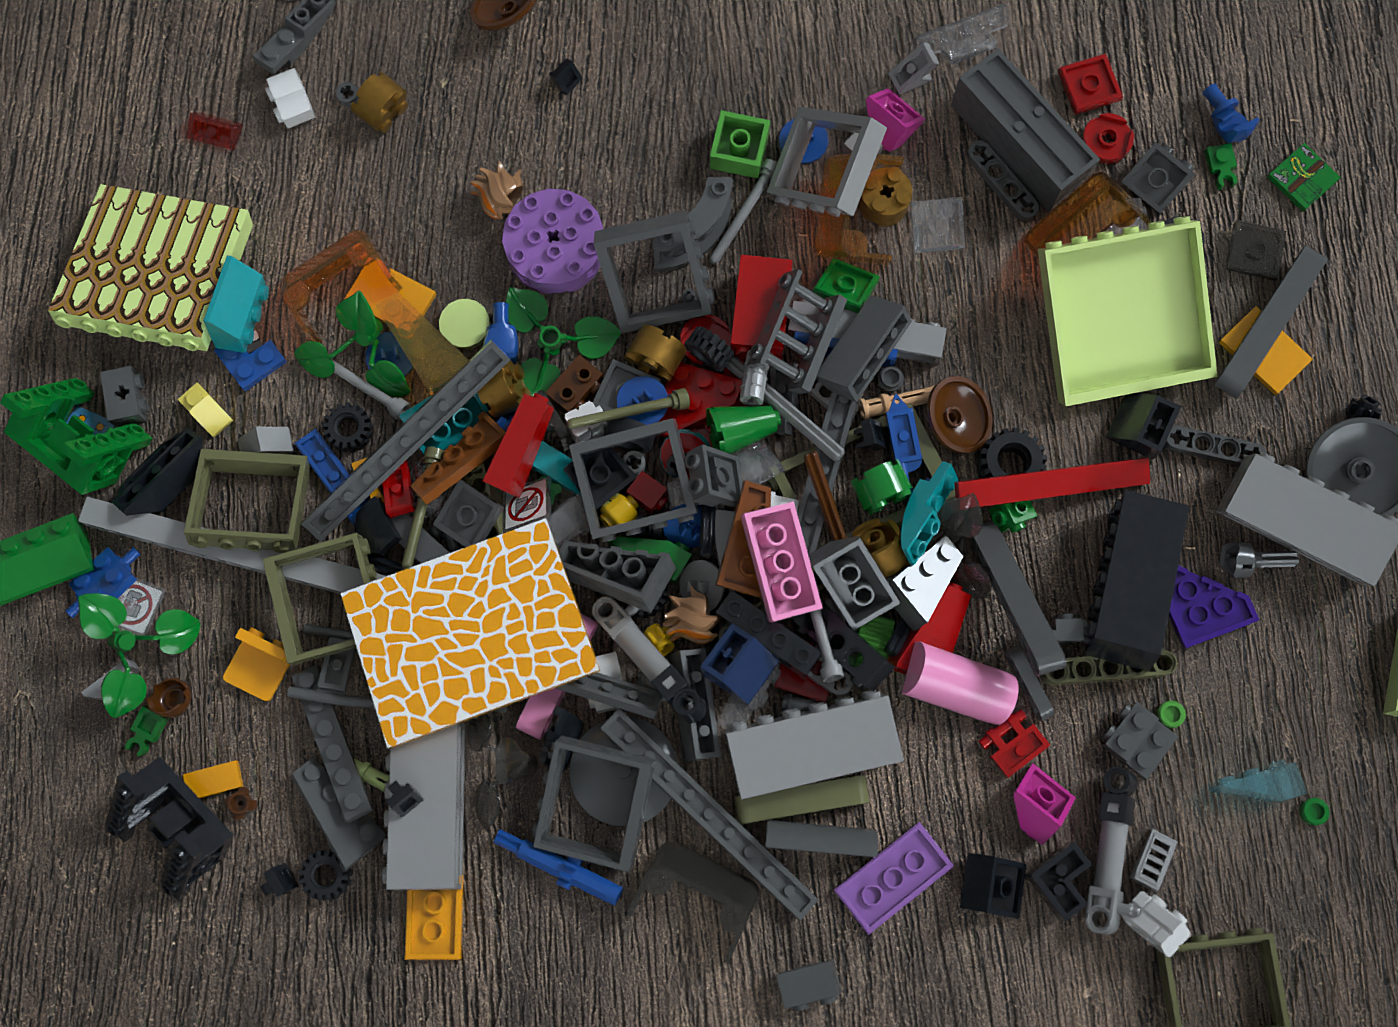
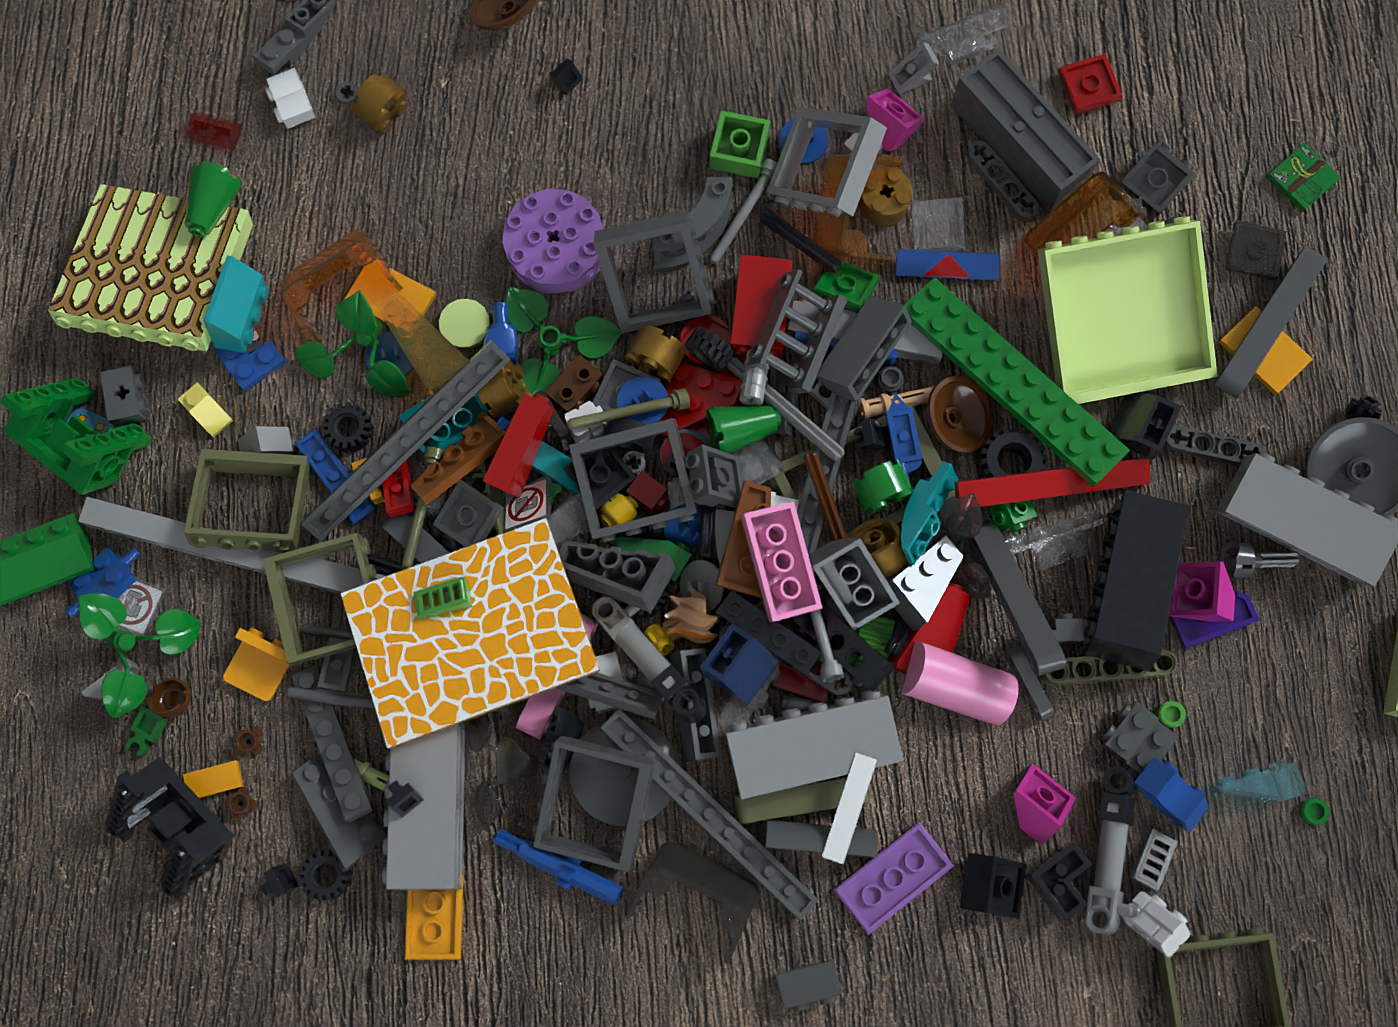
(161, 475): black wedge -> none
(209, 196): none -> green cone
(241, 741): none -> reddish brown plate
(376, 527): black slope -> none
(394, 405): light grey piece -> none
(448, 586): none -> bright green slope
(497, 190): medium nougat hair -> none
(800, 241): none -> black axle
(849, 808): none -> white sticker
(947, 264): none -> blue tile
(1015, 382): none -> green plate
(1020, 749): red plate -> none
(1058, 541): none -> clear bracket
(1118, 129): red plate -> none
(1172, 794): none -> blue brick
(1203, 592): none -> dark pink slope
(1222, 161): green plate -> none
(1228, 122): blue piece -> none

